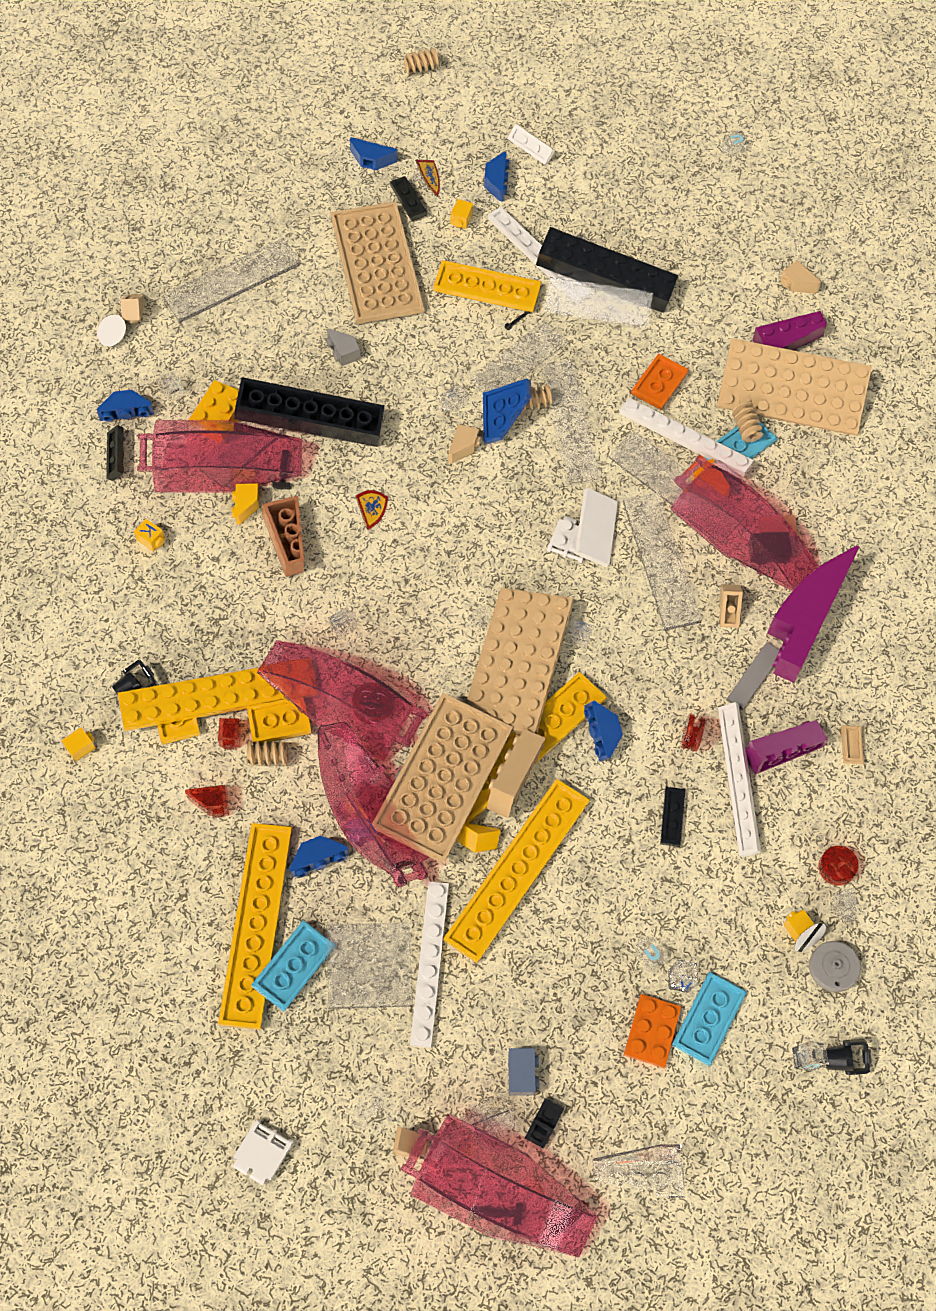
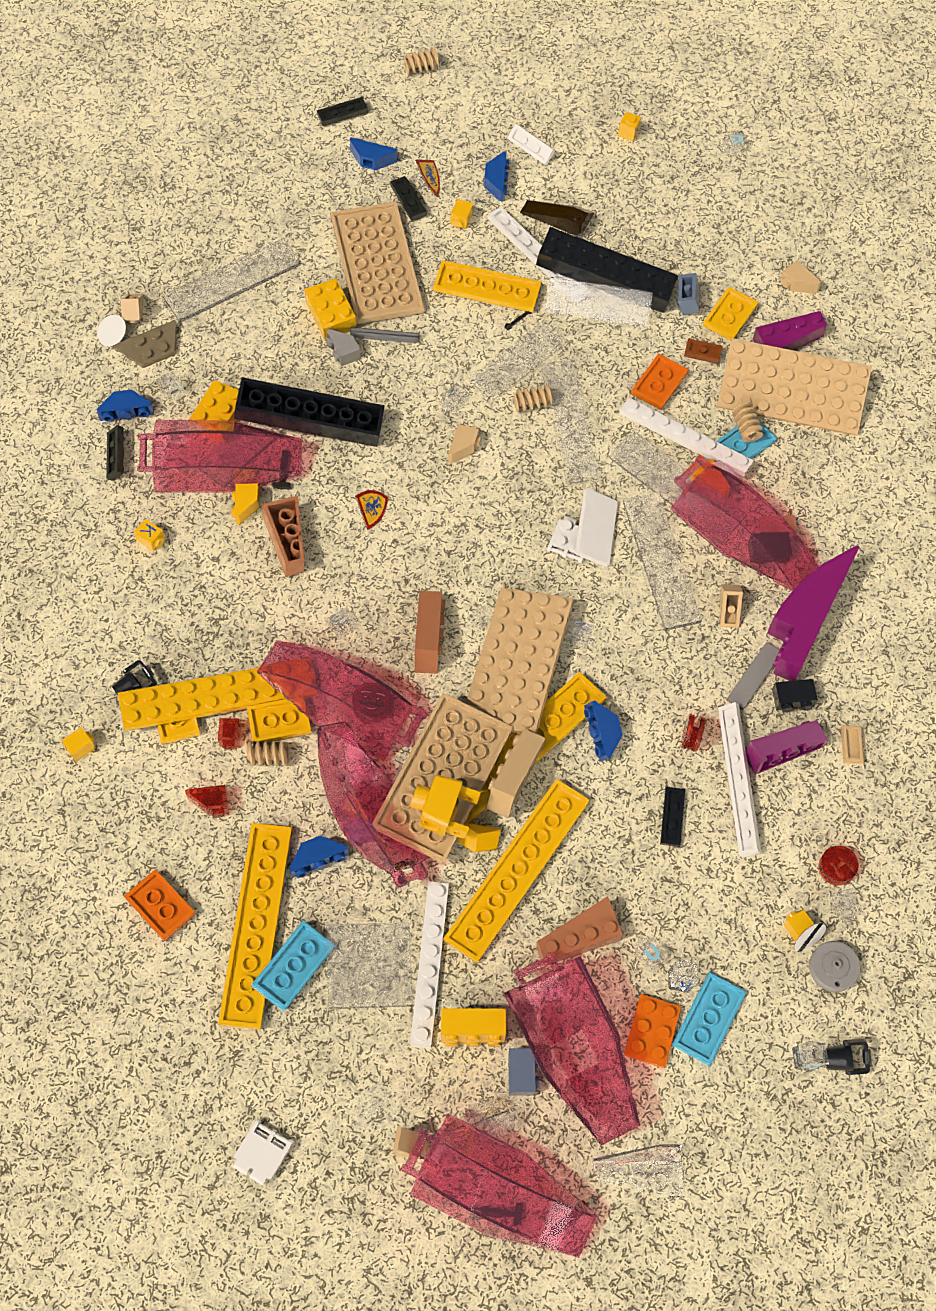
(150, 346): none -> dark tan wing
(159, 905): none -> orange plate
(330, 307): none -> yellow brick
(342, 111): none -> pearl dark grey plate
(386, 335): none -> dark grey axle
(429, 631): none -> nougat wedge
(439, 805): none -> yellow piece
(473, 1026): none -> yellow brick
(502, 408): blue plate -> none
(544, 1123): black slope -> none
(563, 217): none -> dark brown wedge
(575, 1045): none -> clear pink windscreen
(583, 933): none -> nougat wedge
(629, 126): none -> yellow brick
(689, 294): none -> sand blue brick
(703, 351): none -> dark orange plate
(730, 313): none -> yellow plate
(794, 695): none -> black brick

